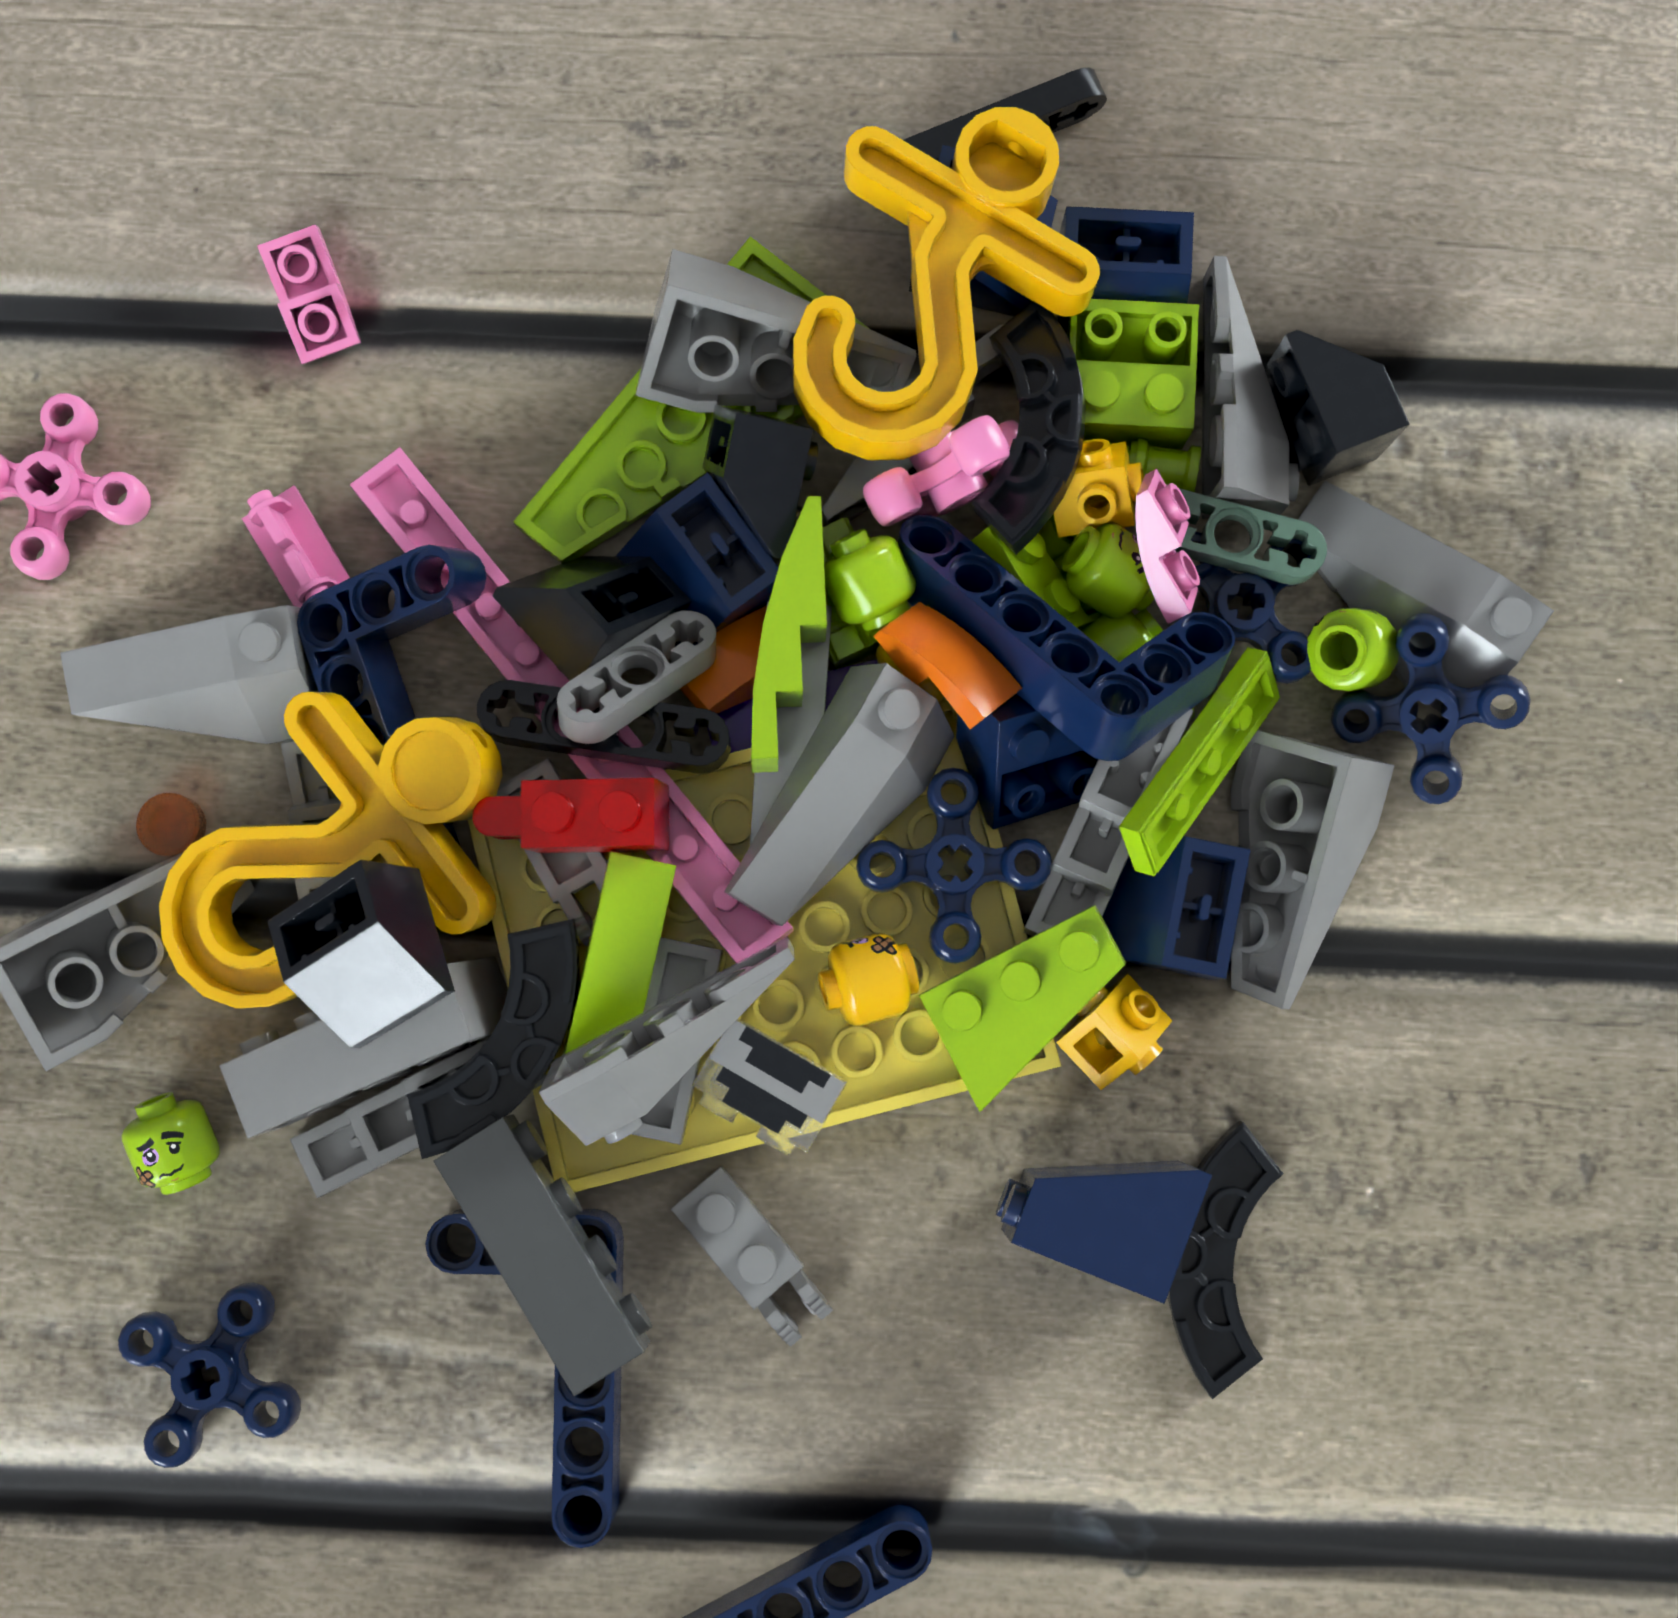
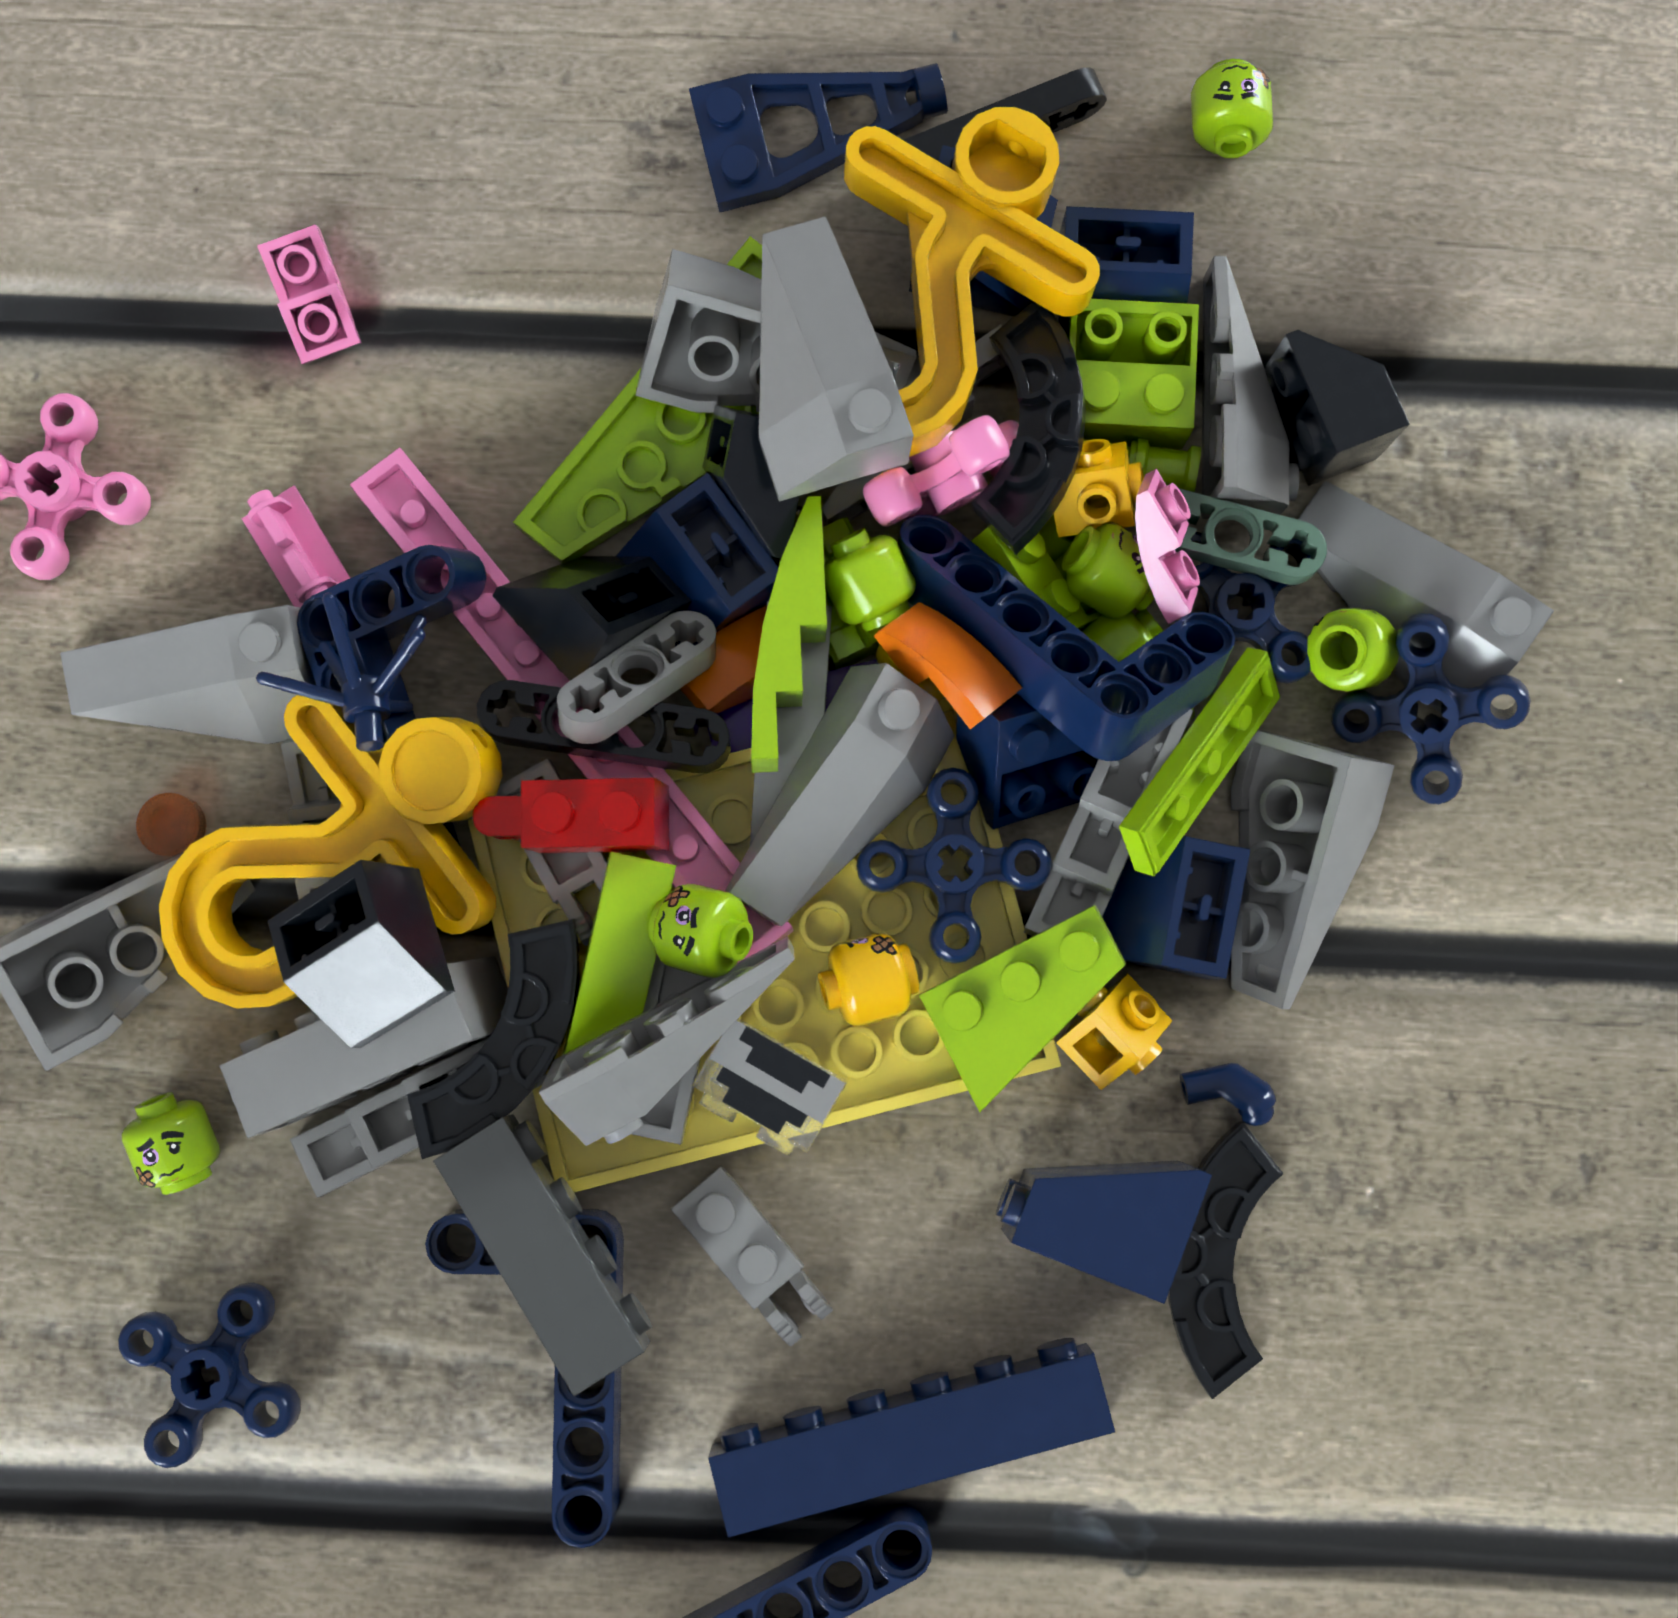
(363, 696): none -> dark blue plant
(700, 930): none -> lime head
(735, 144): none -> dark blue plate
(823, 376): none -> light grey wedge
(909, 1437): none -> dark blue brick
(1232, 108): none -> lime head
(1236, 1085): none -> dark blue arm

